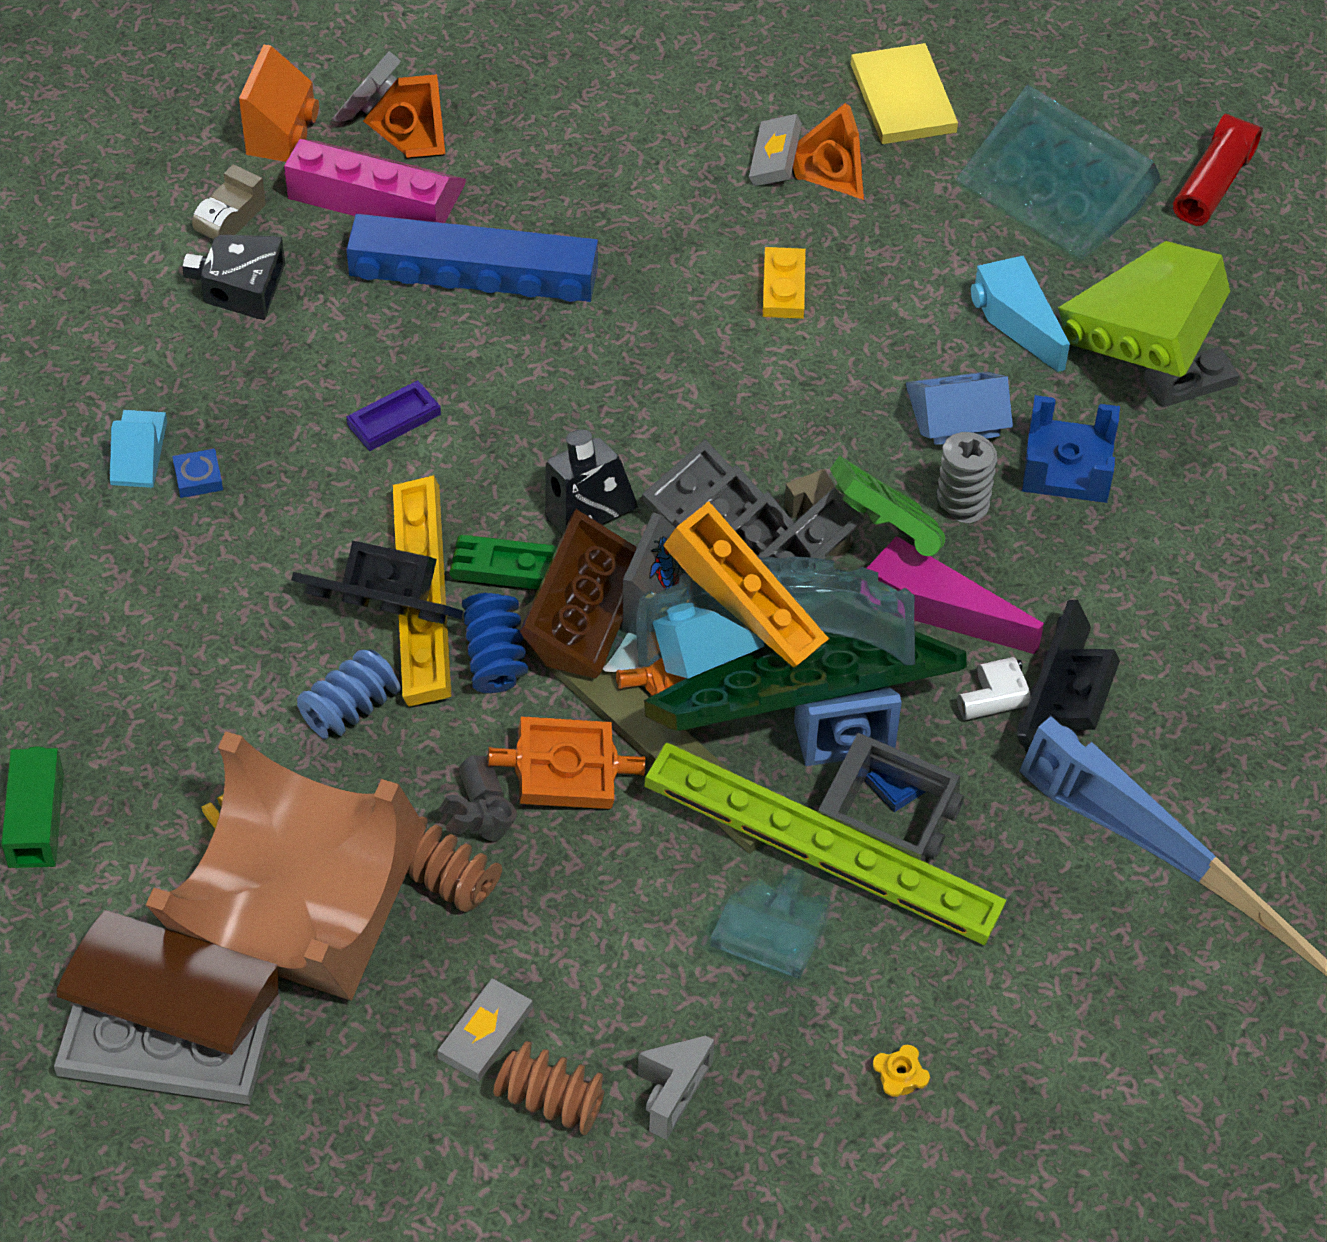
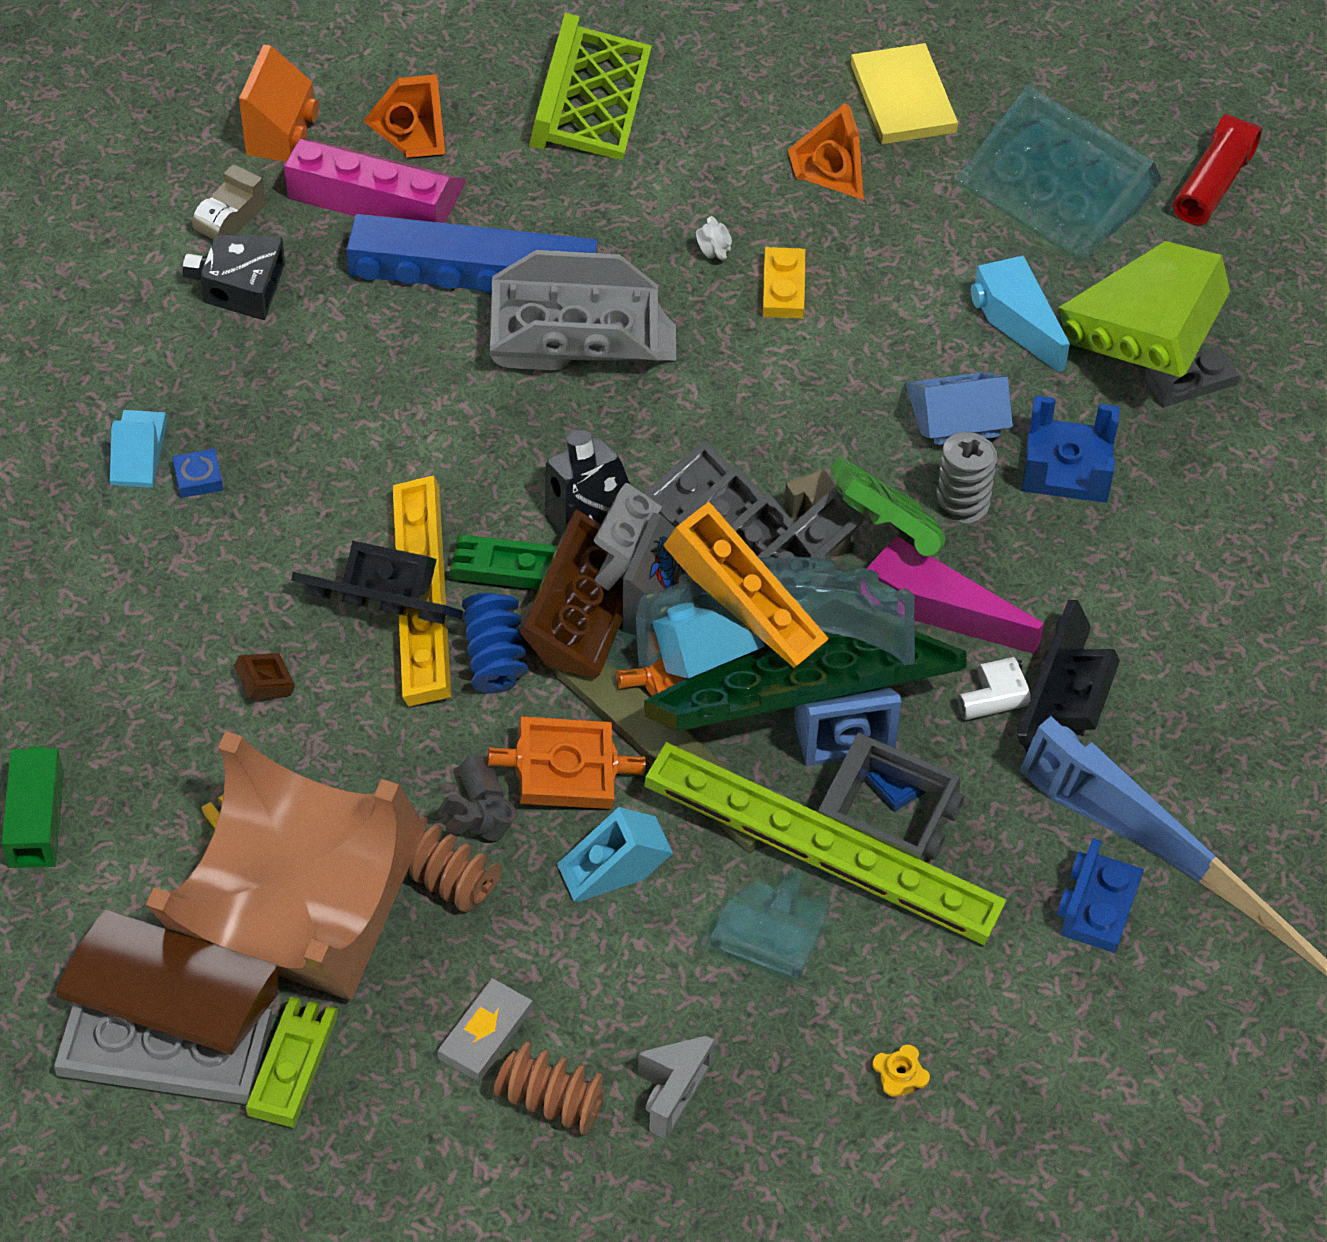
(264, 676): none -> reddish brown tile
(291, 1063): none -> lime hinge
(346, 691): medium blue piece -> none
(370, 89): light grey plate -> none
(393, 415): dark purple tile -> none
(558, 89): none -> lime fence
(576, 308): none -> light grey slope
(615, 854): none -> medium azure slope
(622, 533): none -> light grey bracket
(626, 655): white sticker -> none
(714, 239): none -> white plate
(775, 150): light grey tile -> none
(1101, 899): none -> blue bracket

